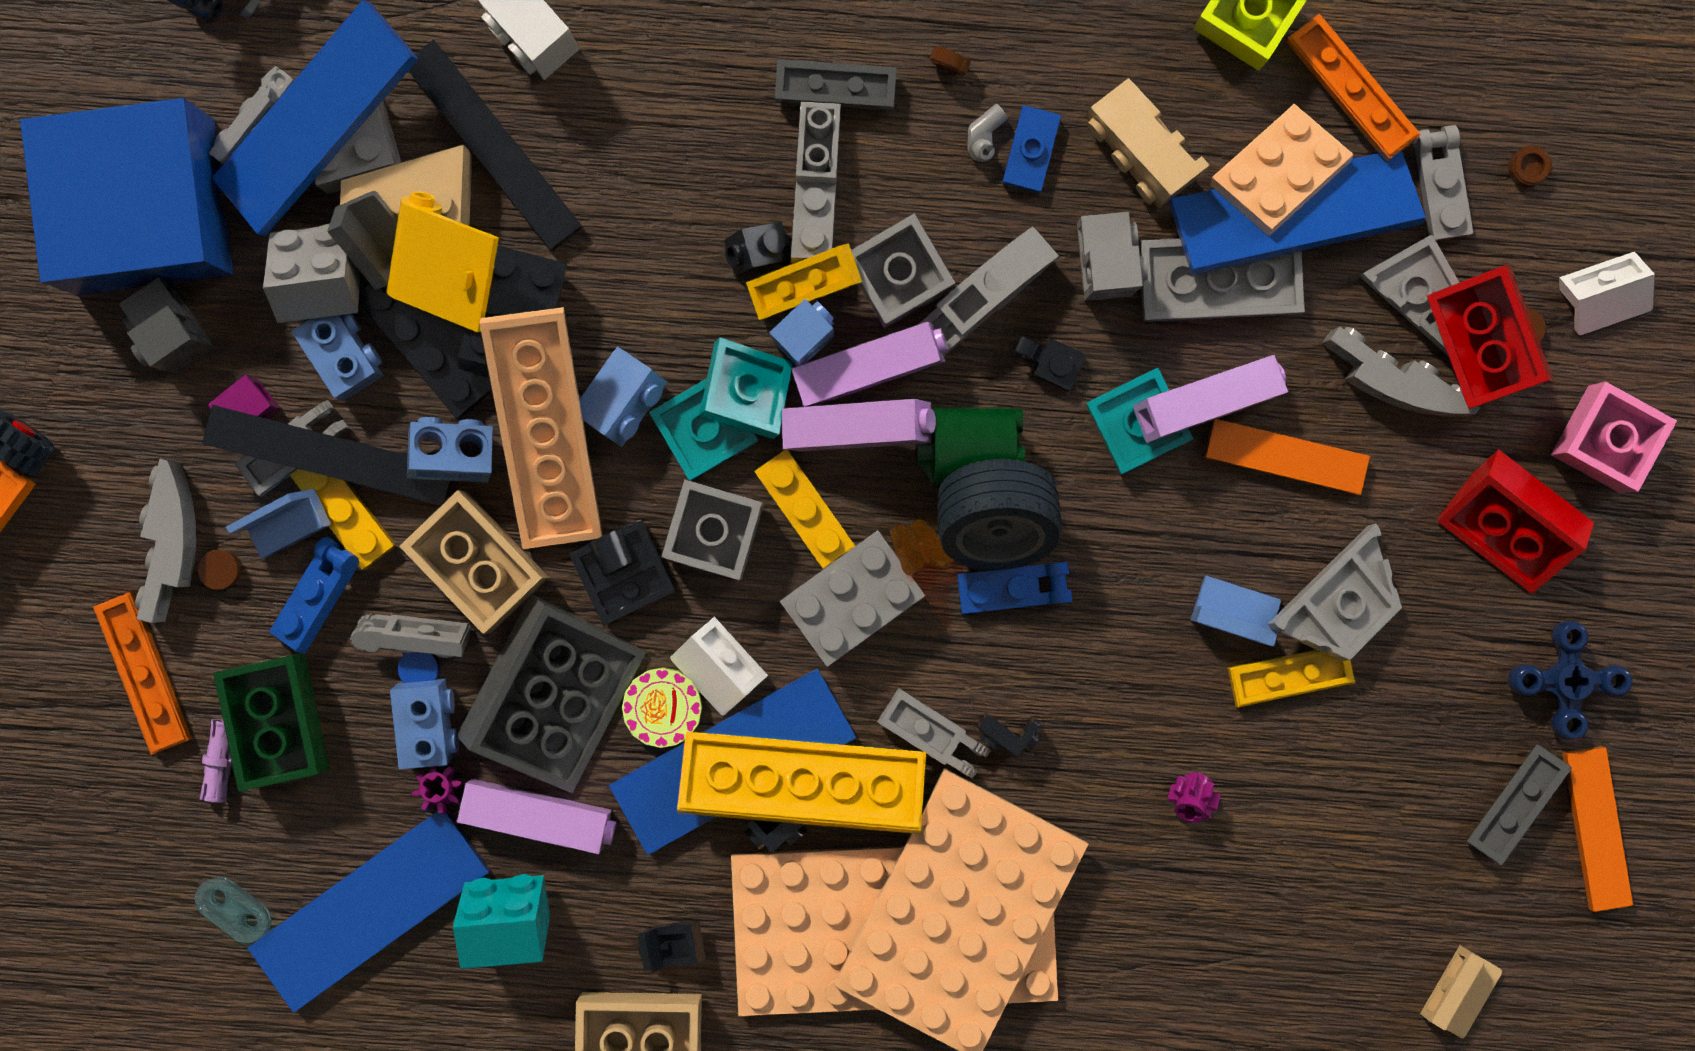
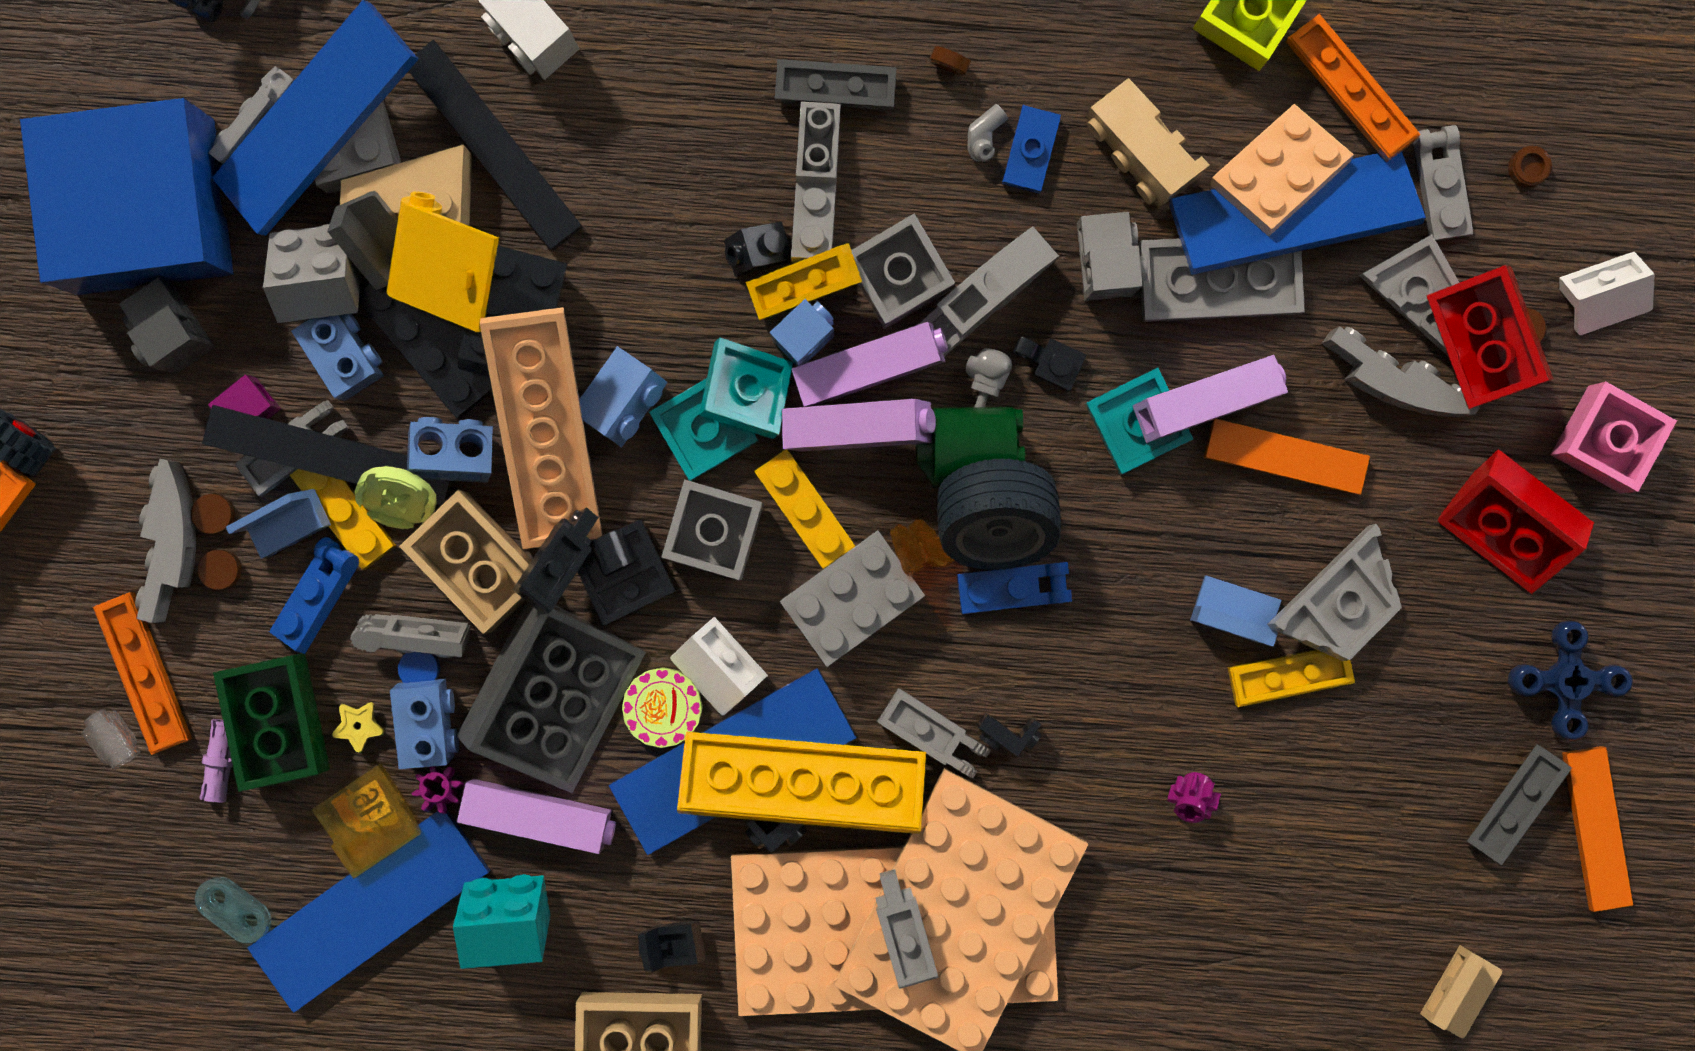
(110, 738): none -> clear brick
(212, 513): none -> reddish brown tile
(365, 717): none -> light yellow plate
(367, 820): none -> clear yellow slope
(395, 497): none -> yellowish green tile
(557, 561): none -> black hinge
(904, 933): none -> light grey hinge
(989, 373): none -> light grey piece

